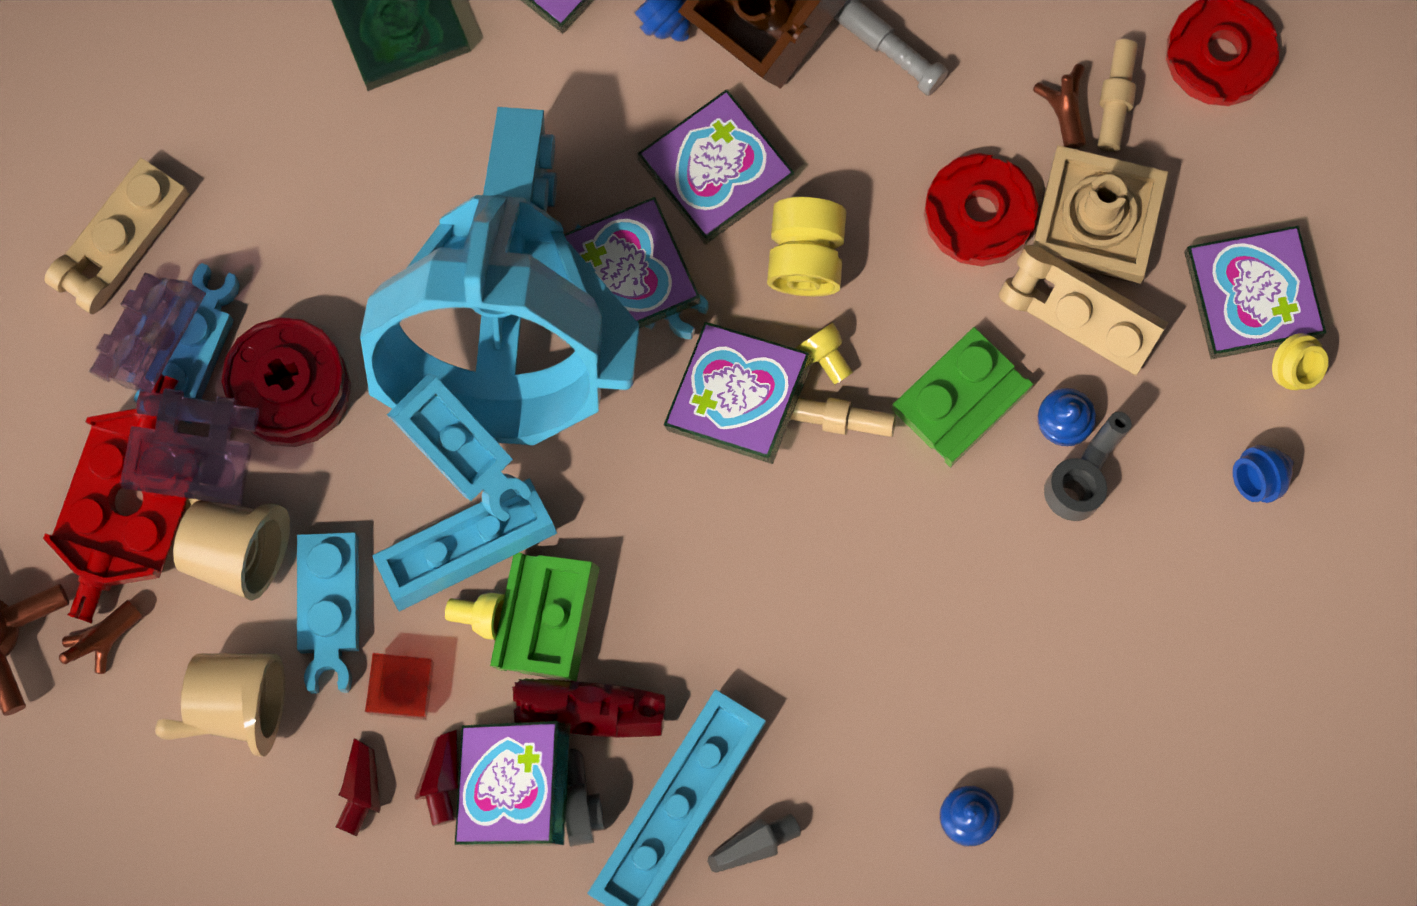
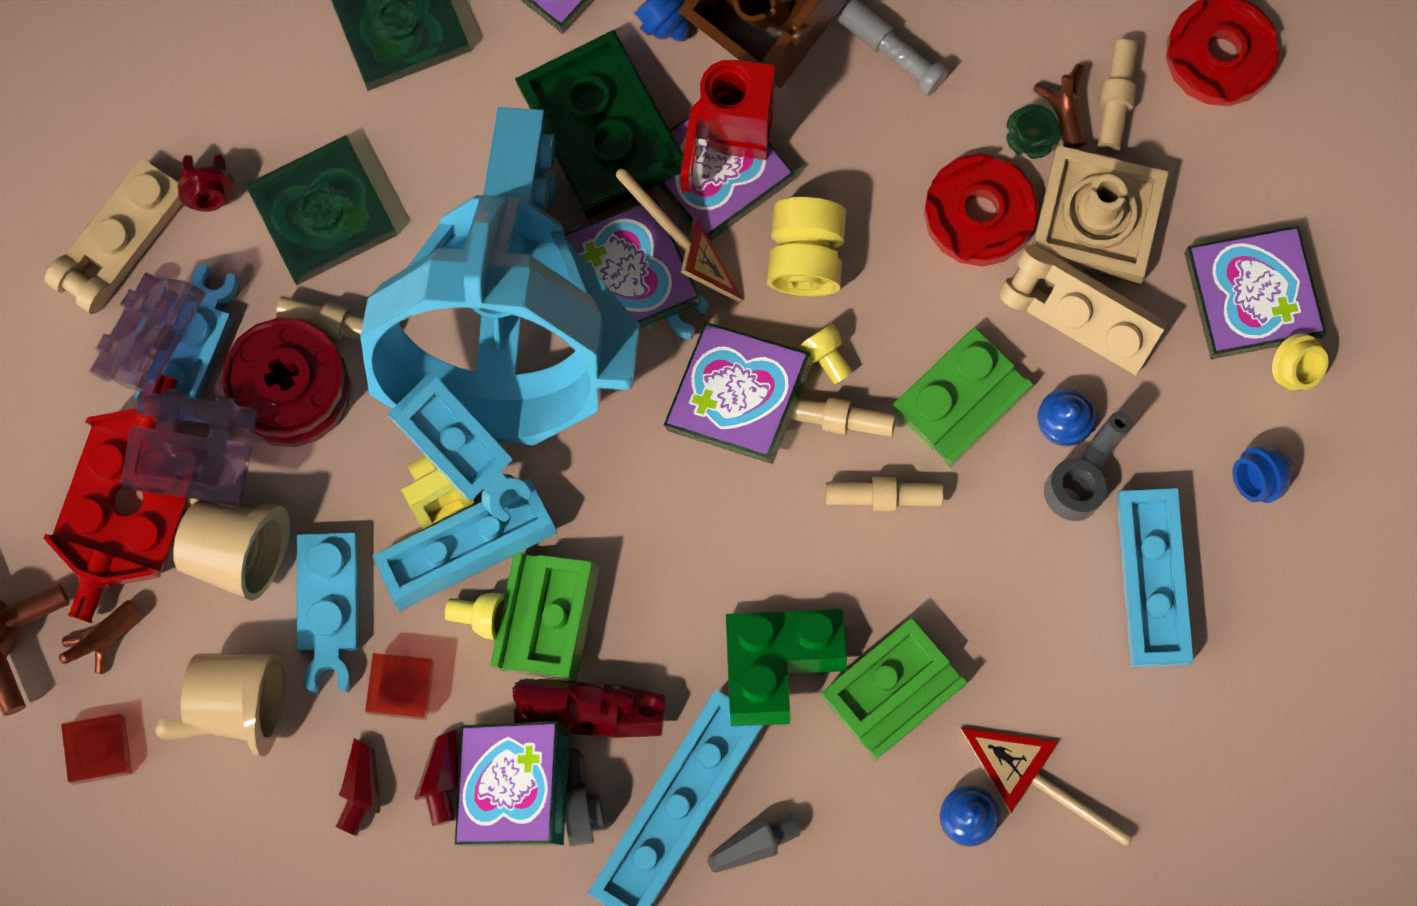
(96, 749): none -> clear red plate
(205, 187): none -> dark red plate
(321, 210): none -> clear green tile
(330, 318): none -> tan bar
(432, 494): none -> light yellow tile
(602, 122): none -> dark green tile
(700, 258): none -> tan piece
(731, 113): none -> red piece
(771, 646): none -> green plate
(884, 494): none -> tan bar
(893, 689): none -> bright green plate
(1014, 765): none -> piece
(1034, 117): none -> clear green plate
(1154, 578): none -> medium azure plate

